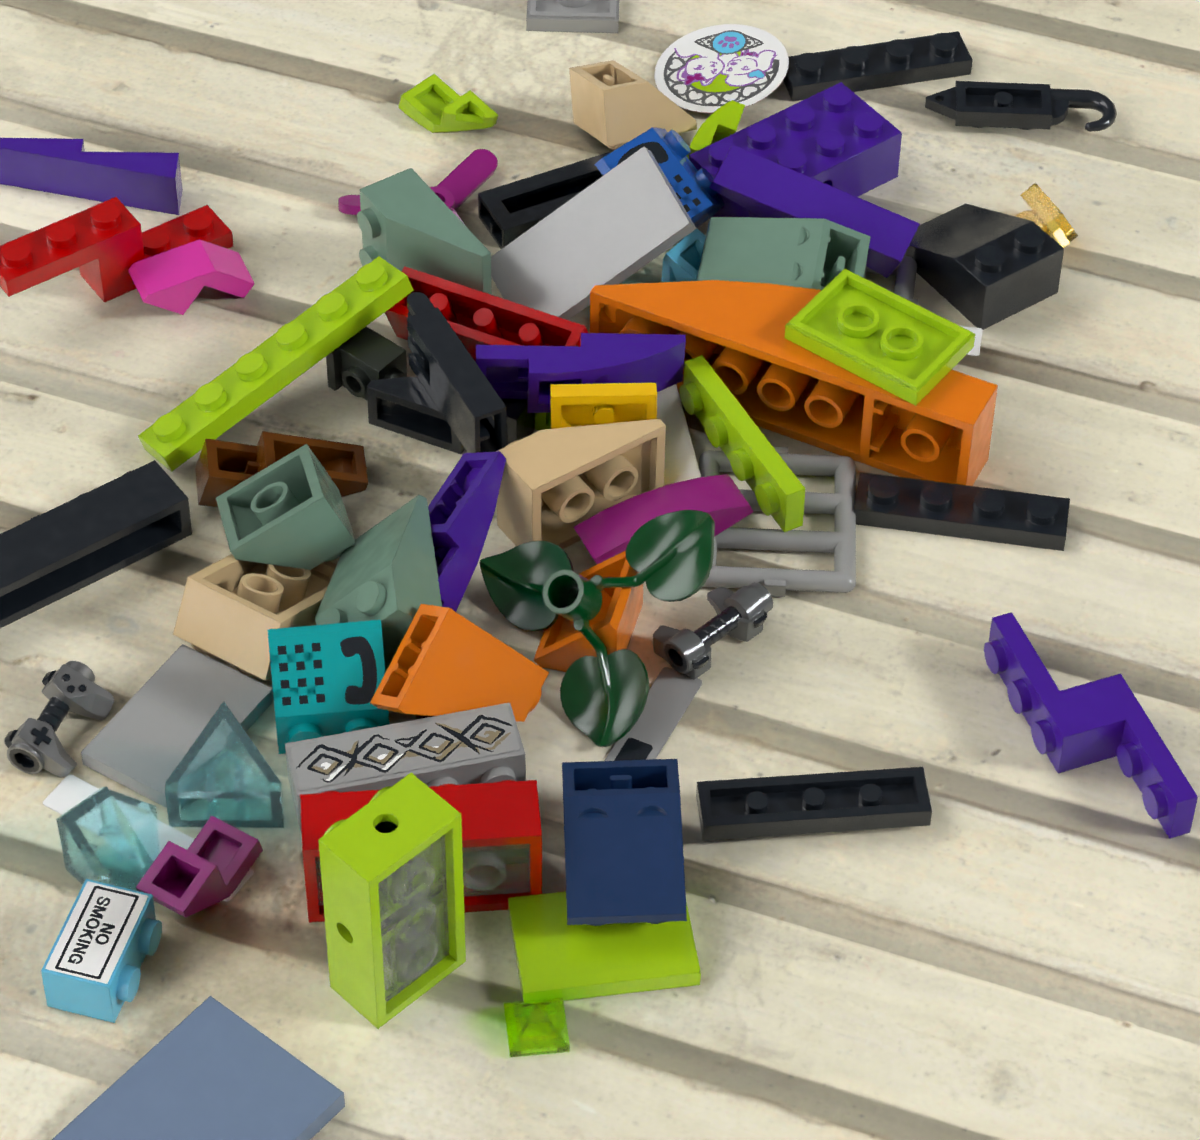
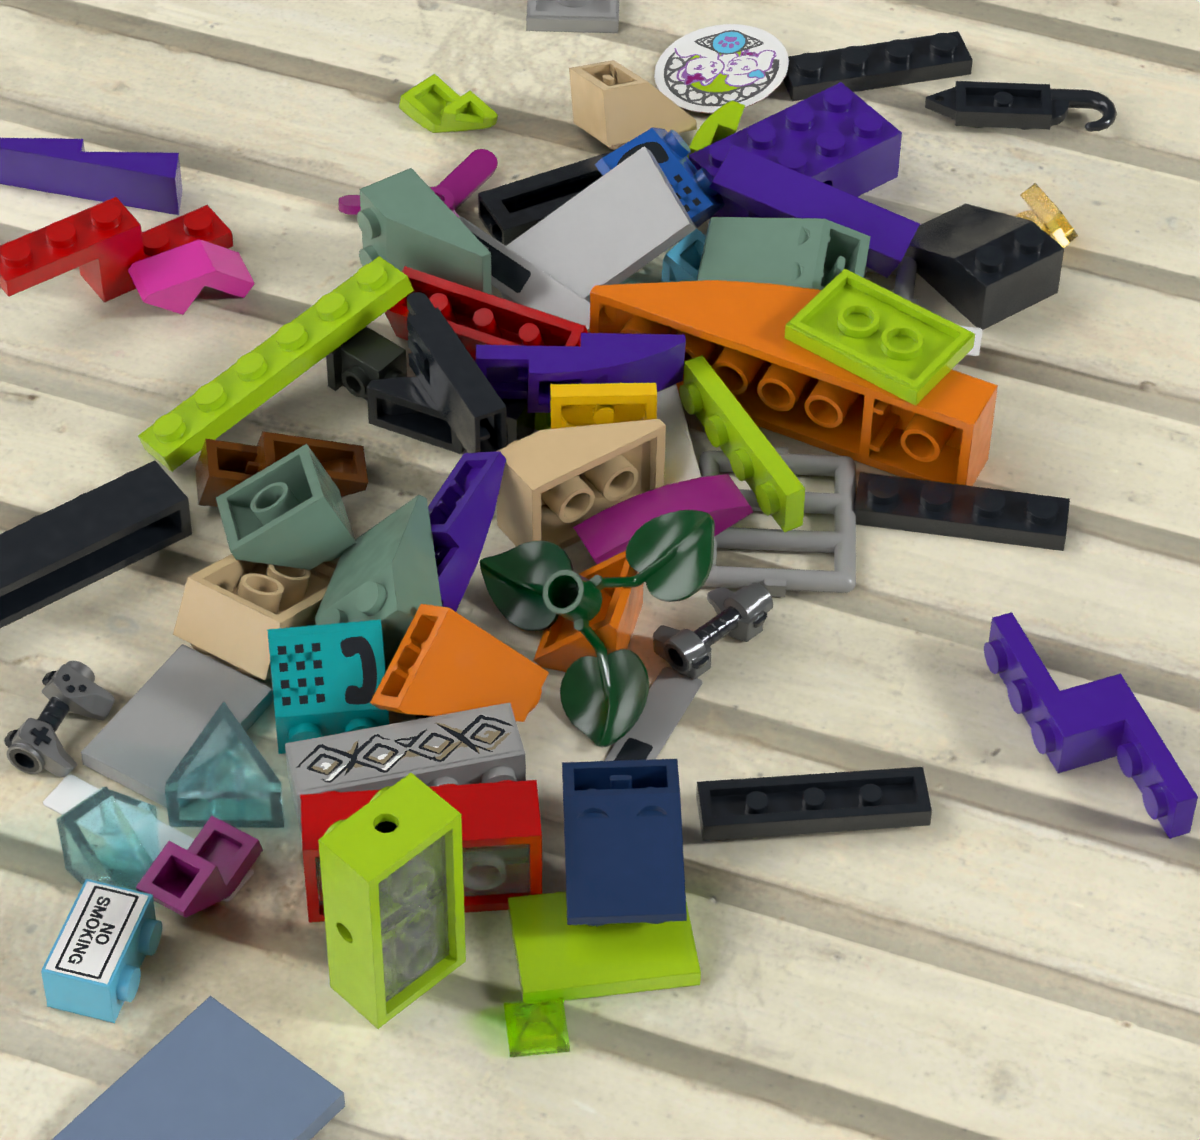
(530, 284): none -> light grey sticker

